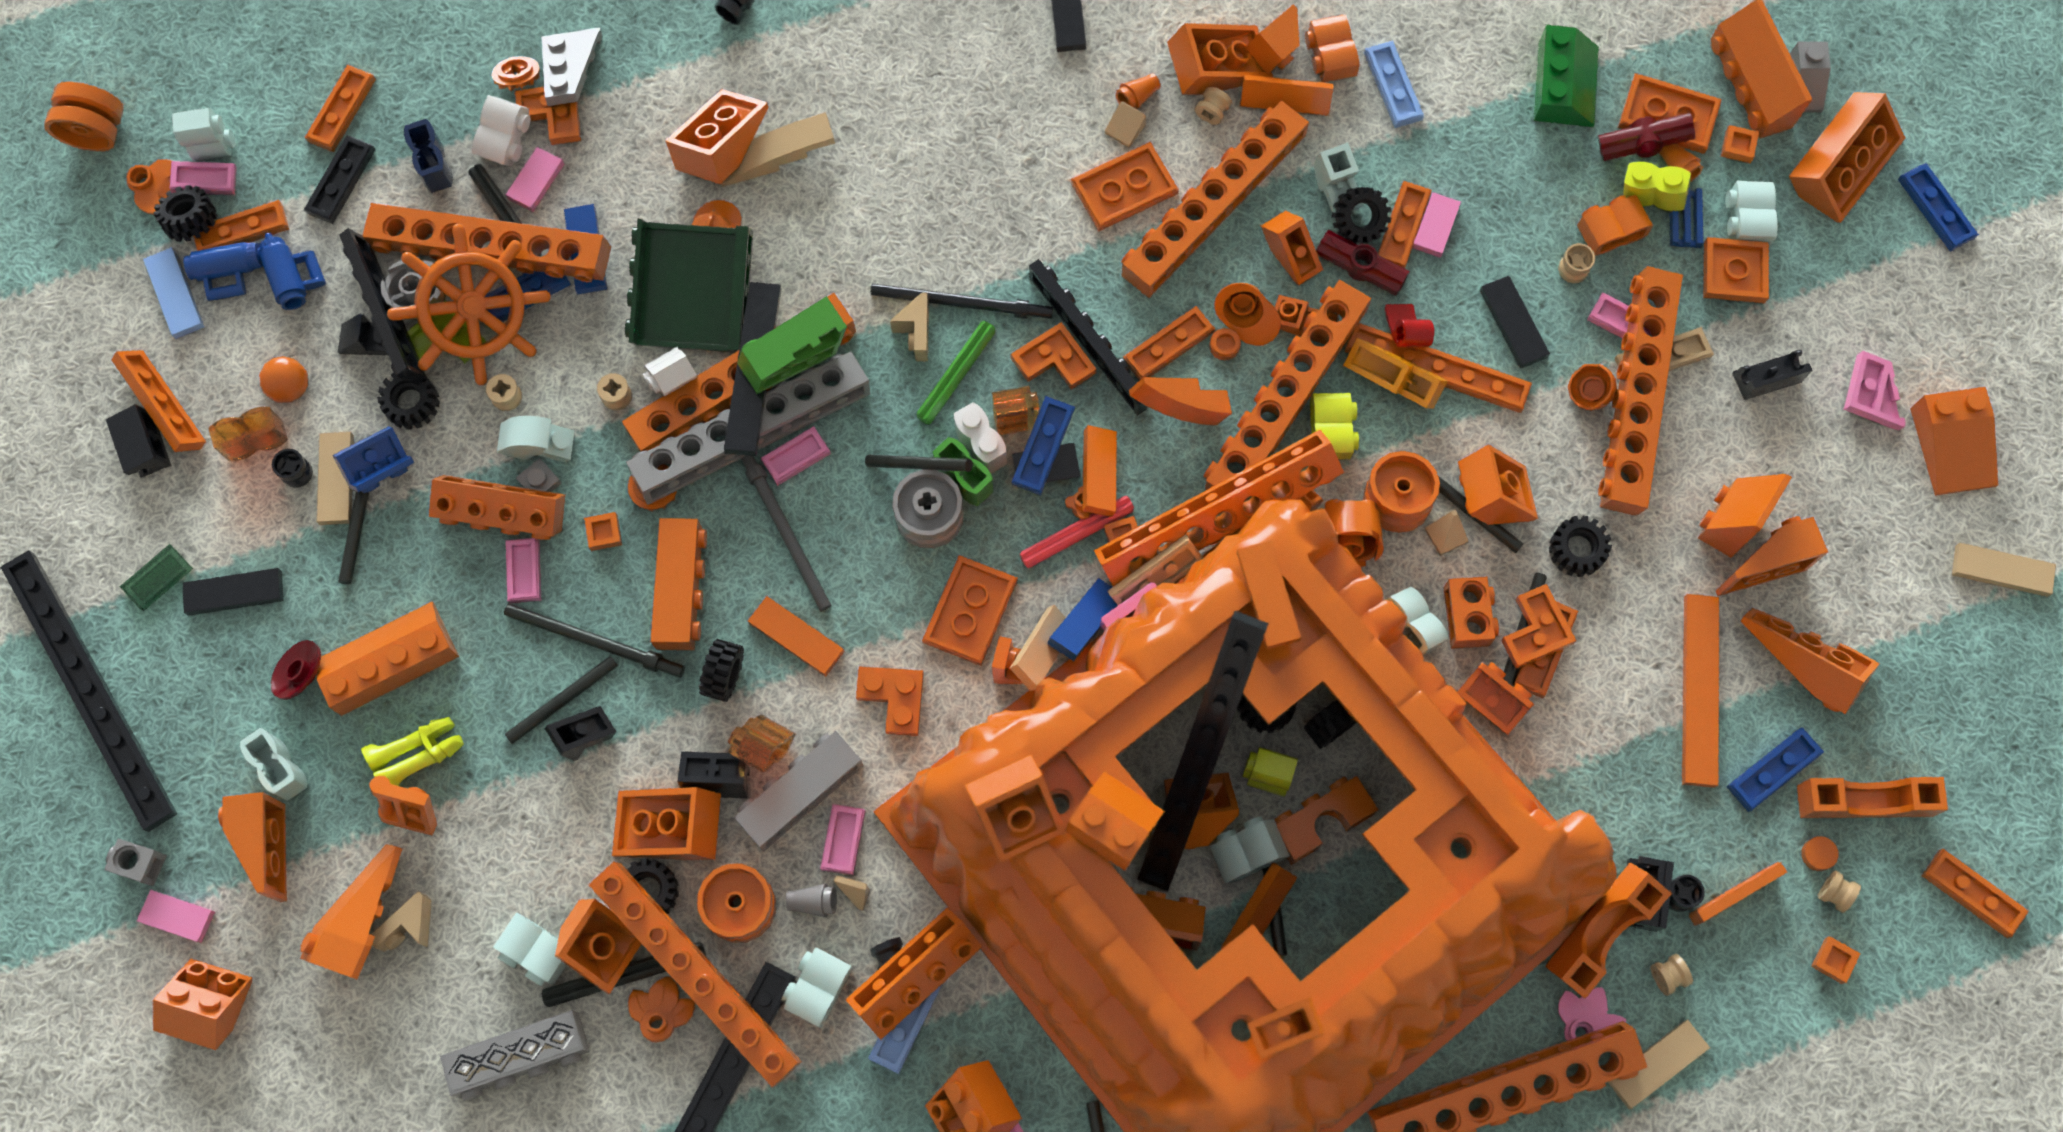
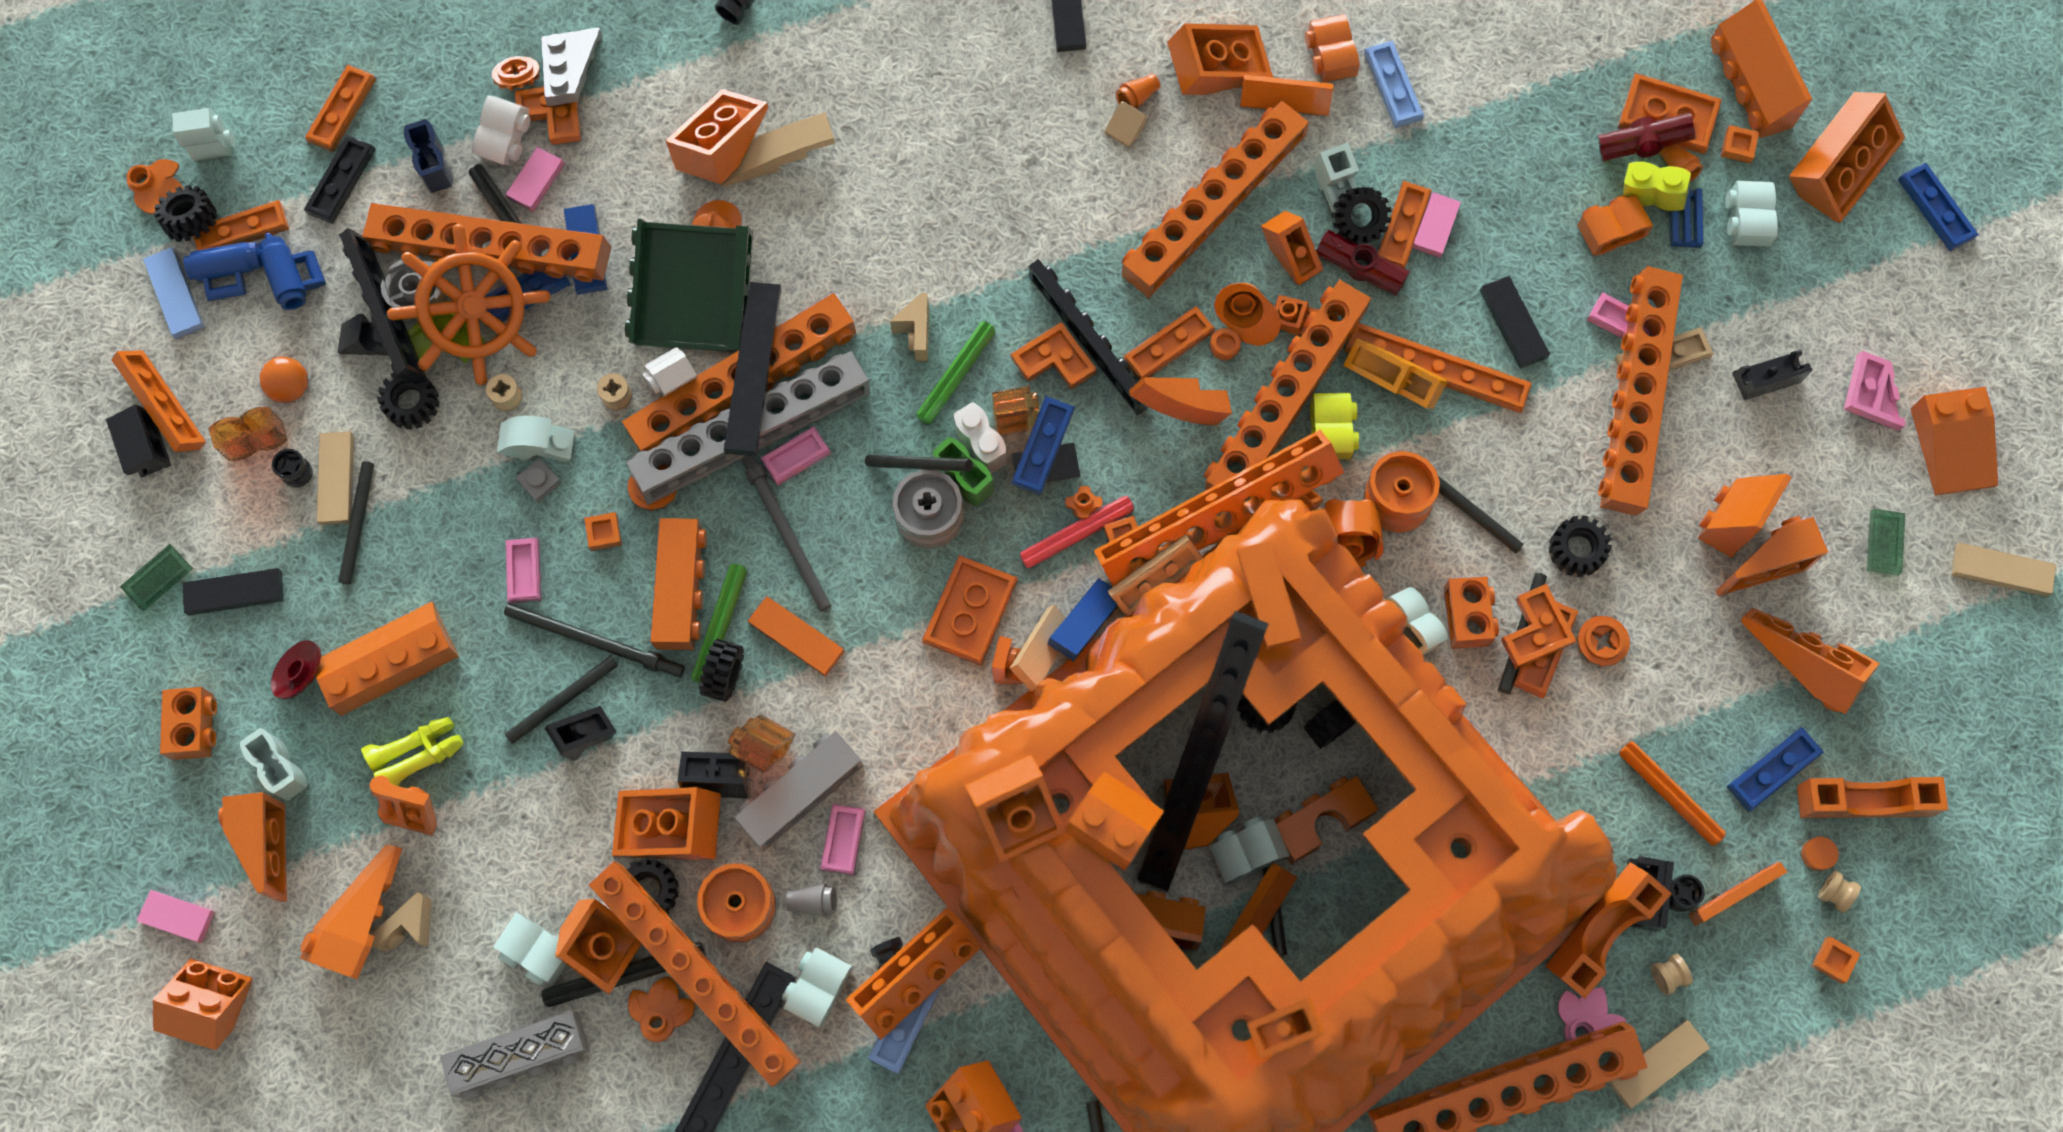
(84, 116): orange wheel -> none
(89, 691): black plate -> none
(147, 865): light grey brick -> none
(178, 725): none -> orange brick
(209, 176): bright pink tile -> none
(373, 460): blue bracket -> none
(496, 506): orange brick -> none
(721, 615): none -> bright green axle
(793, 346): bright green wedge -> none
(854, 890): tan slope -> none
(900, 689): orange plate -> none
(1020, 308): black bar -> none
(1099, 471): orange tile -> none
(1124, 186): orange tile -> none
(1126, 608): bright pink tile -> none
(1213, 105): tan wheel -> none
(1270, 771): neon yellow brick -> none
(1276, 42): orange slope -> none
(1406, 328): red panel -> none
(1447, 533): tan slope -> none
(1496, 487): orange slope -> none
(1496, 697): orange bracket -> none
(1566, 77): green slope -> none
(1576, 257): tan wheel -> none
(1592, 387): orange hair -> none
(1618, 640): none -> orange gear
(1672, 793): none -> orange axle
(1700, 691): orange tile -> none
(1736, 270): orange plate -> none
(1814, 67): light grey slope -> none
(1886, 542): none -> clear green tile
(1975, 893): orange tile -> none

